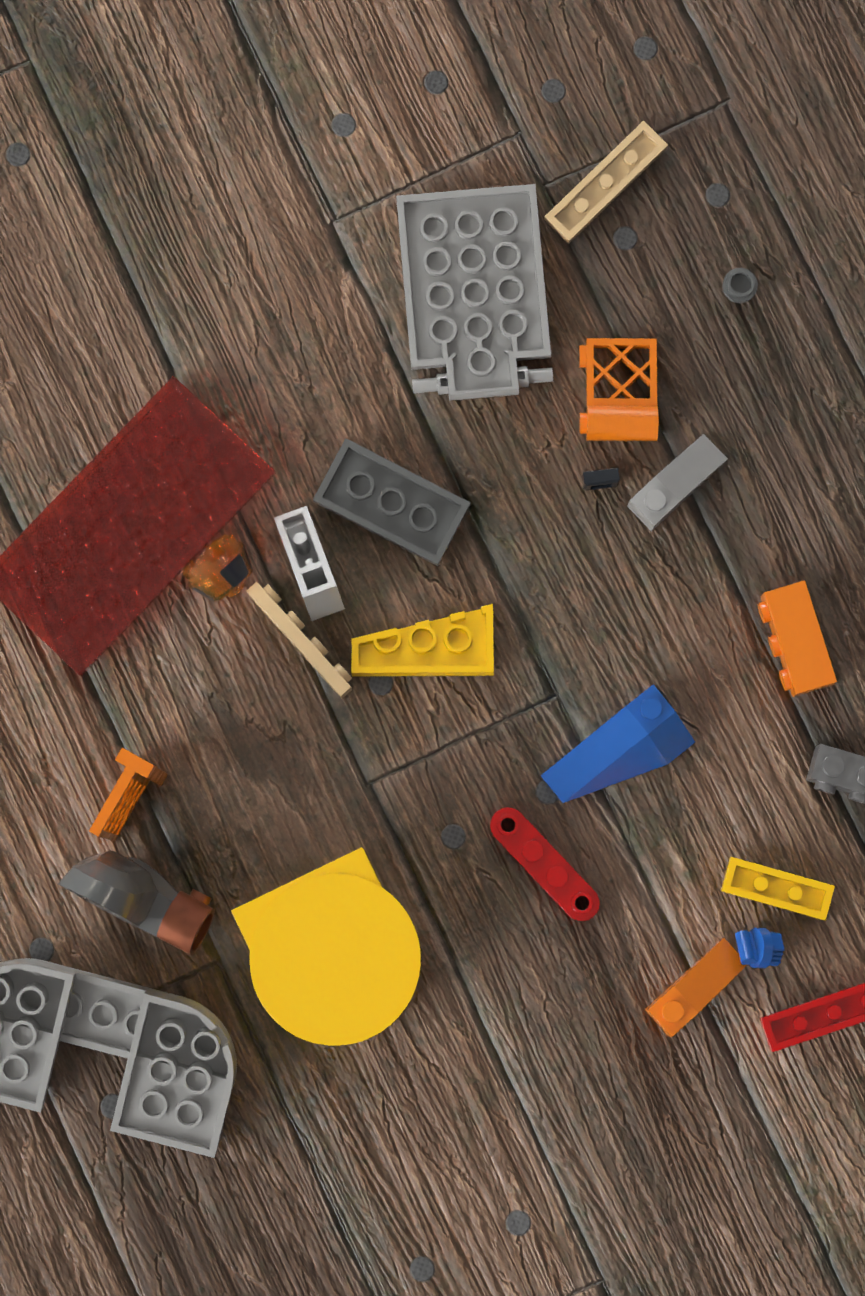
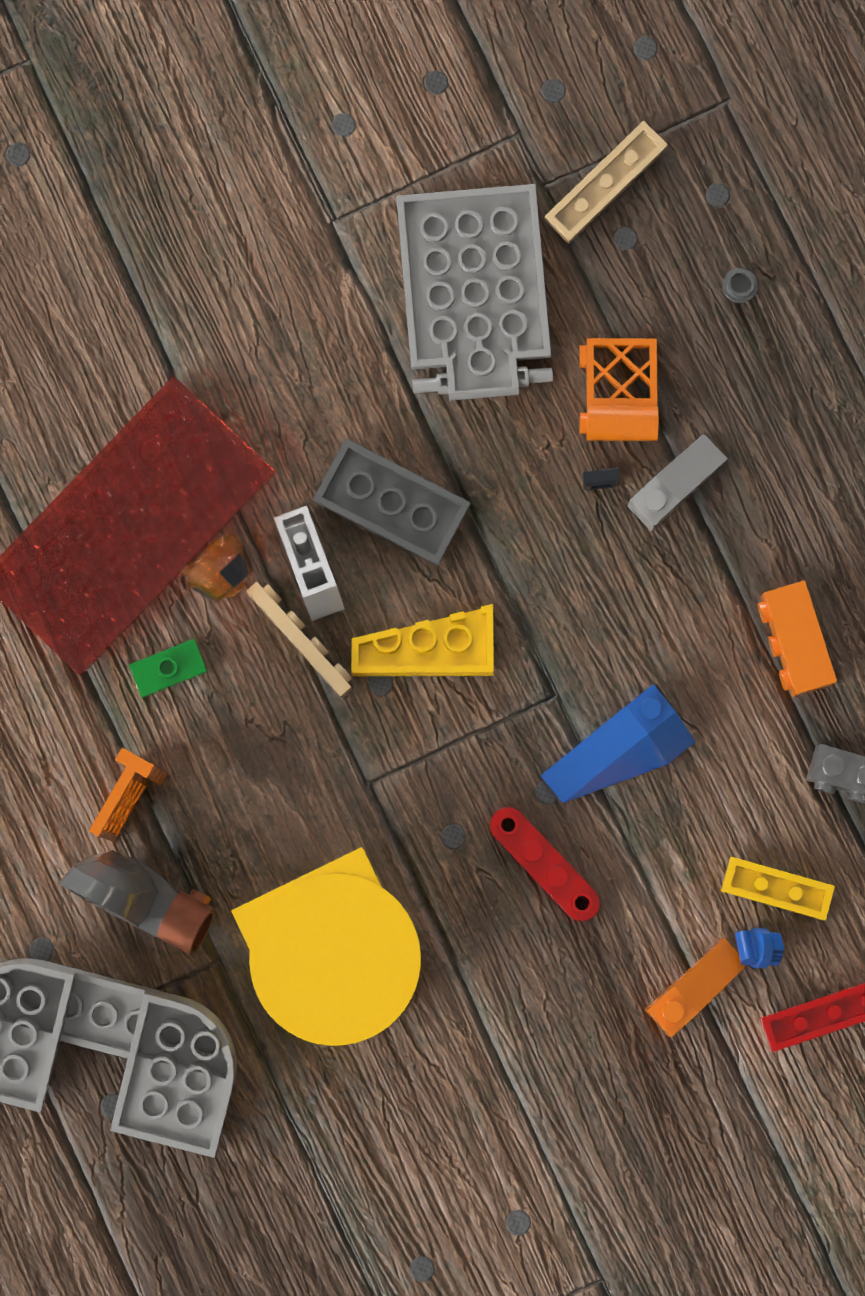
(168, 668): none -> green plate

